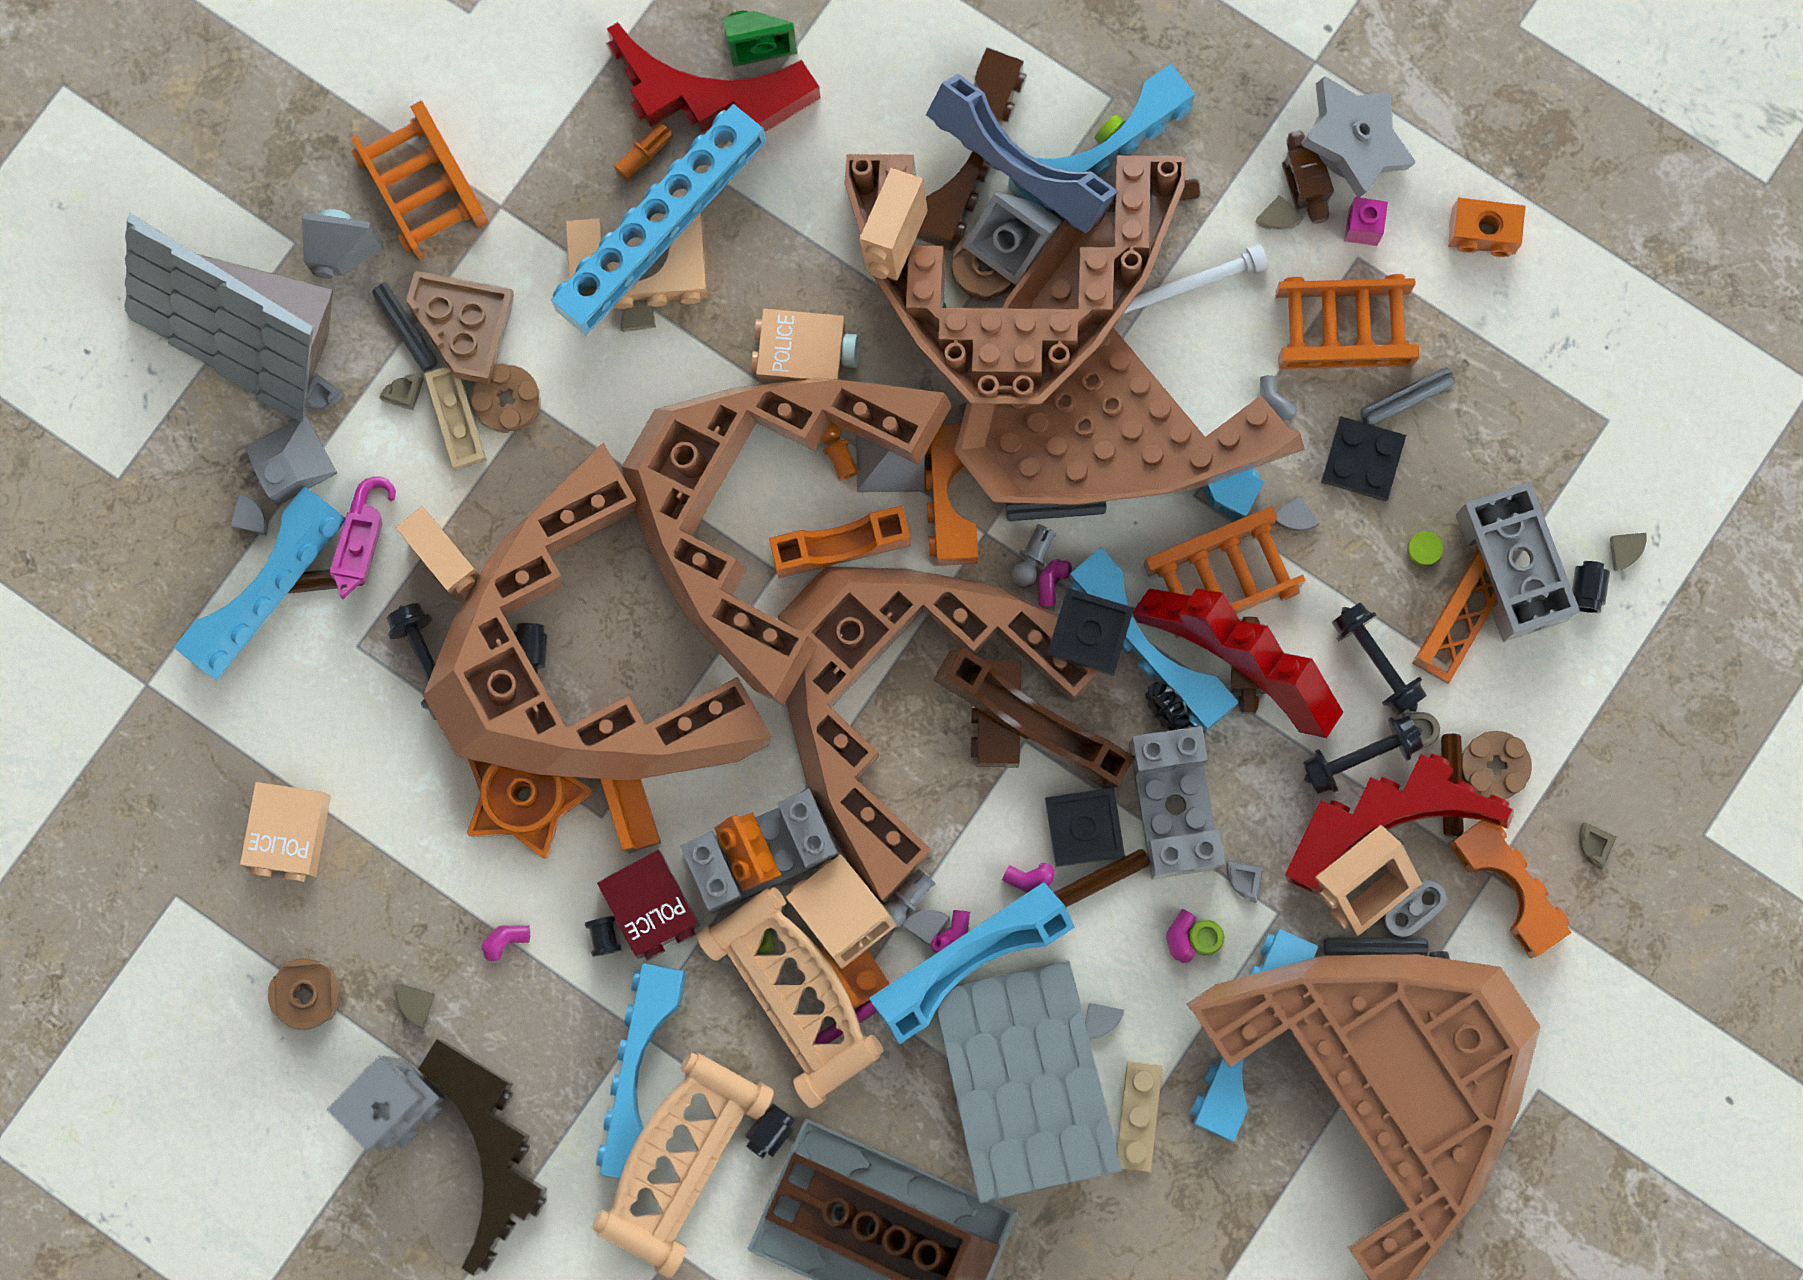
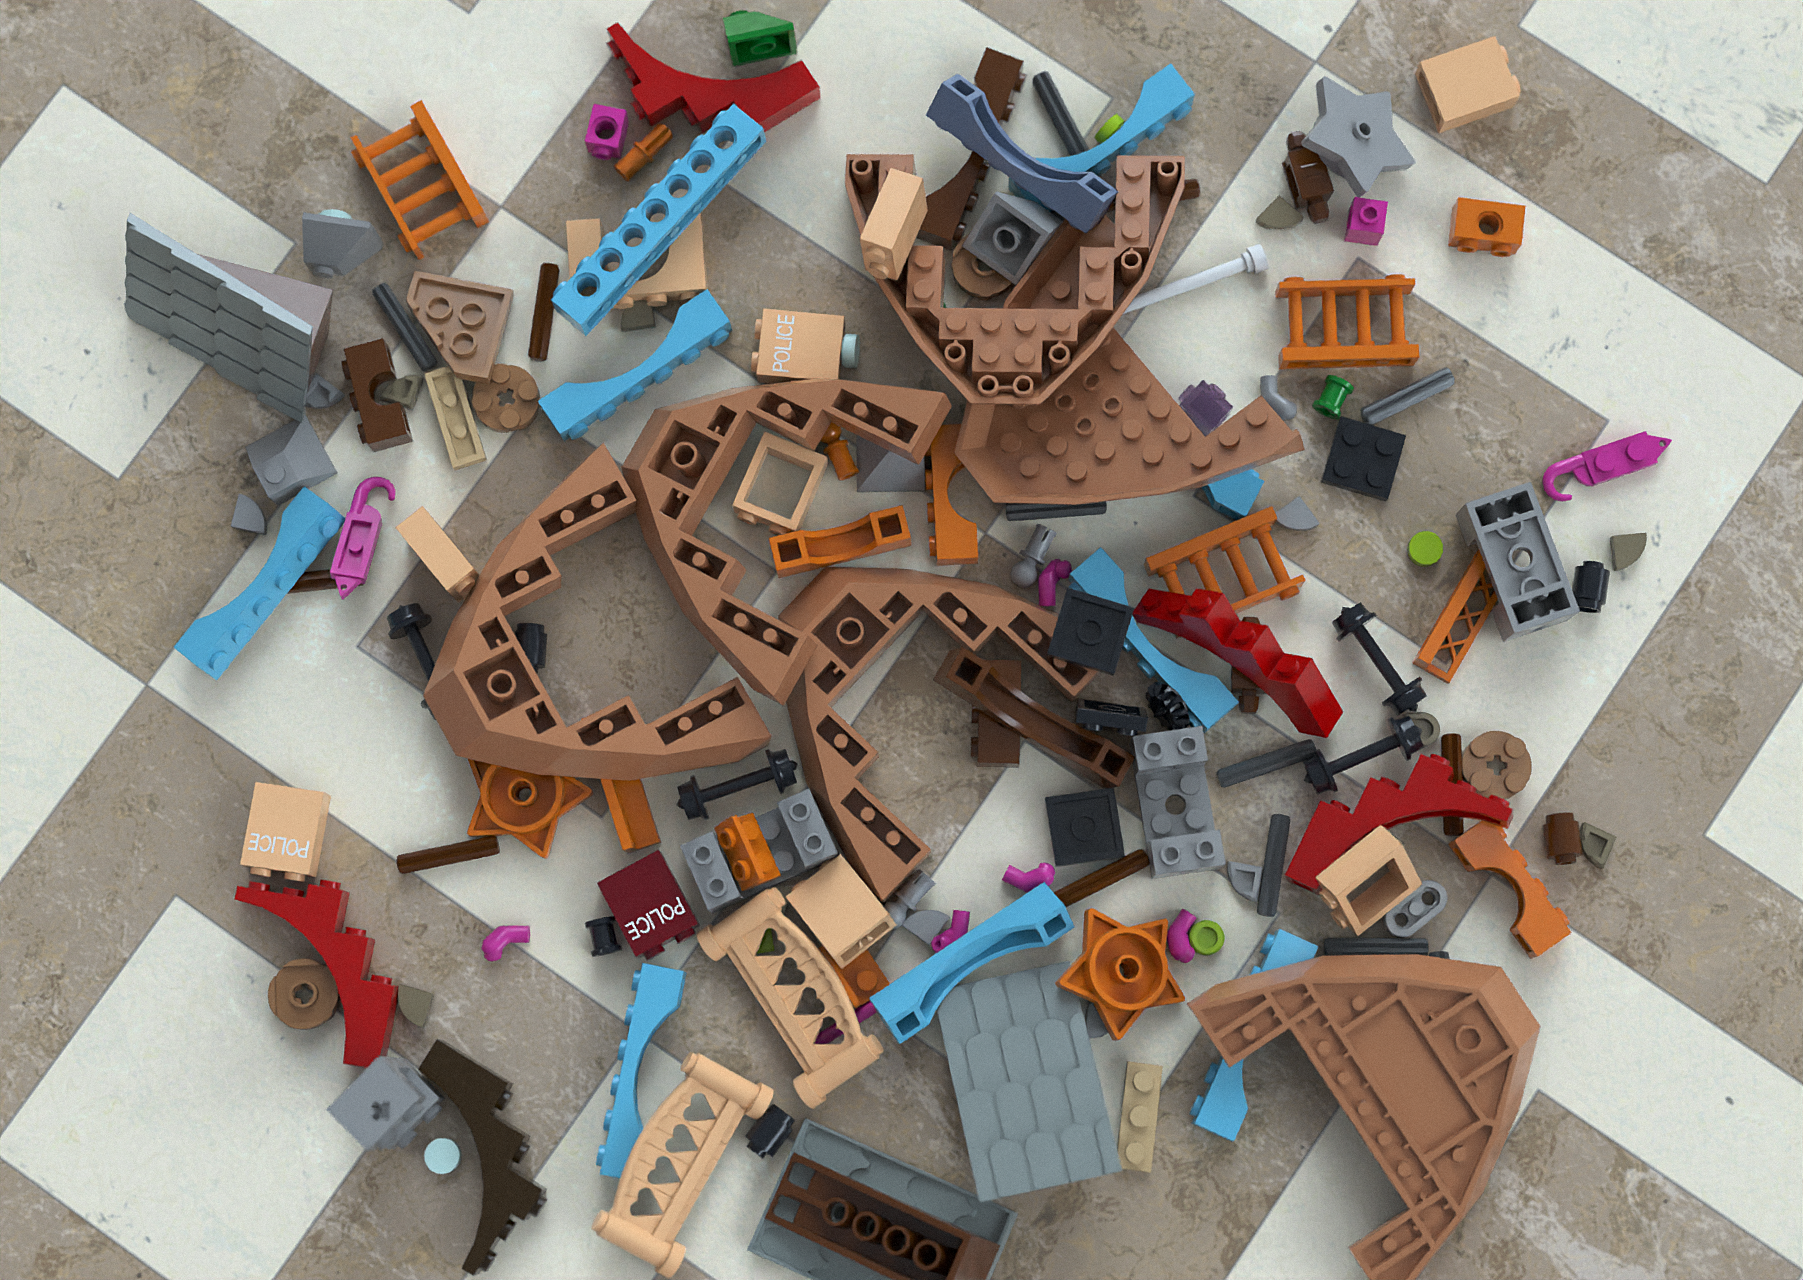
(320, 917): none -> red arch
(369, 367): none -> reddish brown arch
(442, 1155): none -> light aqua tile
(448, 854): none -> reddish brown axle
(543, 312): none -> reddish brown axle
(578, 405): none -> medium azure arch
(602, 119): none -> dark pink brick
(694, 799): none -> black piece
(795, 455): none -> light nougat window
(1059, 113): none -> dark grey axle
(1097, 714): none -> black plate
(1145, 967): none -> orange plate
(1205, 406): none -> clear purple brick
(1266, 763): none -> dark grey axle
(1273, 865): none -> dark grey axle
(1333, 397): none -> green bush
(1467, 84): none -> light nougat brick
(1562, 838): none -> reddish brown brick
(1606, 462): none -> dark pink plate

